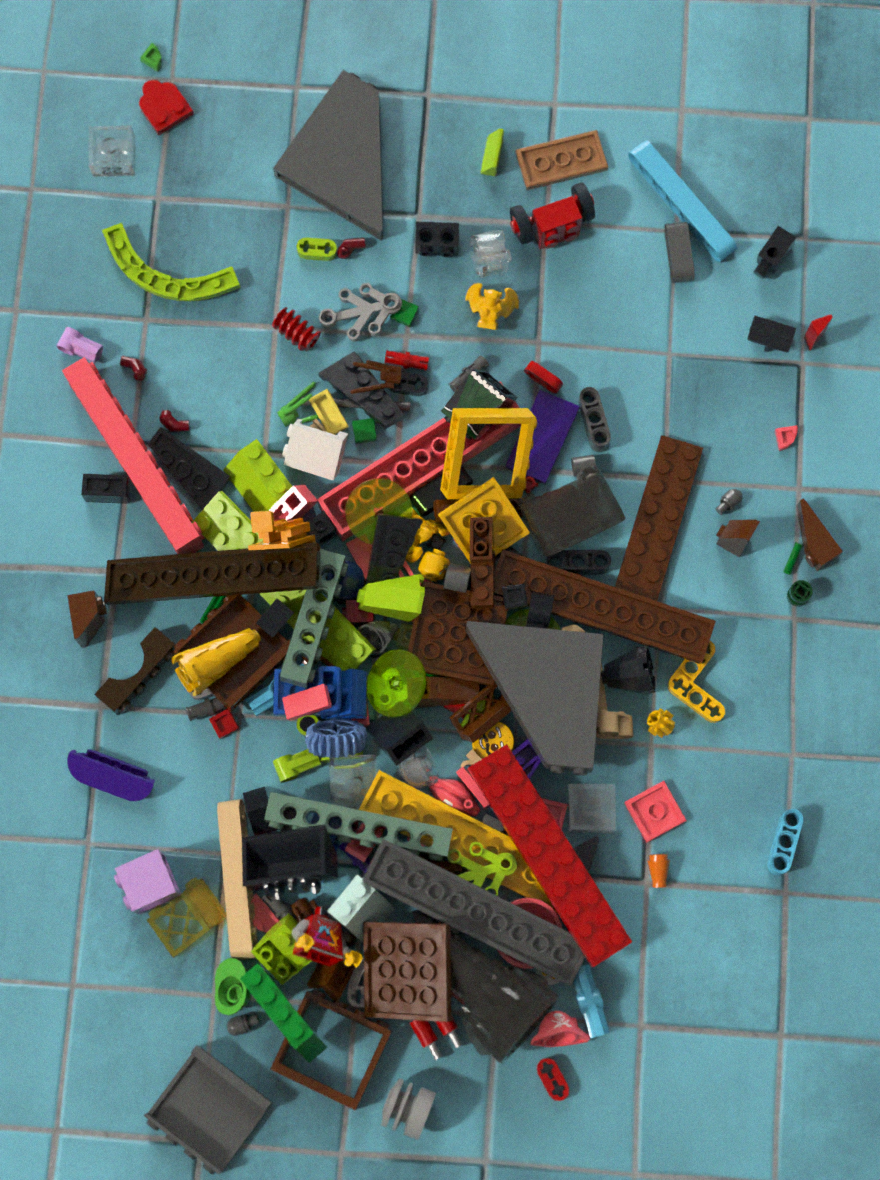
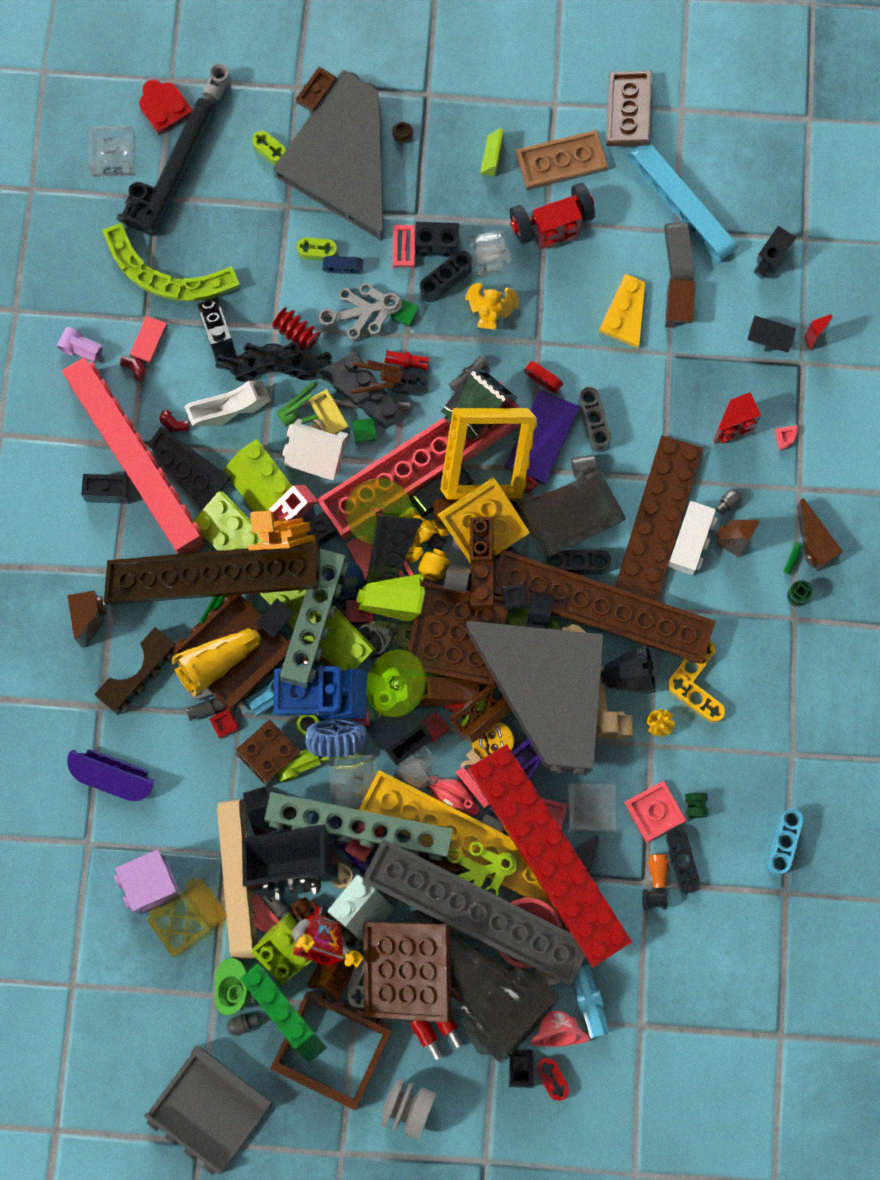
(148, 211): none -> black piece
(148, 339): none -> coral tile
(152, 57): bright green tile -> none
(216, 328): none -> black slope
(223, 407): none -> white arch
(267, 752): none -> reddish brown bracket
(272, 144): none -> lime beam
(273, 358): none -> black pin
(307, 702): coral tile -> none
(315, 89): none -> reddish brown panel
(342, 265): none -> dark blue beam
(345, 874): none -> tan wheel
(349, 246): dark red arm -> none
(402, 132): none -> dark brown plate
(403, 263): none -> coral tile
(436, 726): none -> red tile
(448, 267): none -> black beam
(521, 1069): none -> black slope
(625, 312): none -> yellow wing
(629, 108): none -> tile
(654, 899): none -> black bush
(672, 845): none -> black beam
(679, 302): none -> reddish brown panel
(692, 538): none -> white brick
(697, 805): none -> dark green wheel
(739, 418): none -> red slope

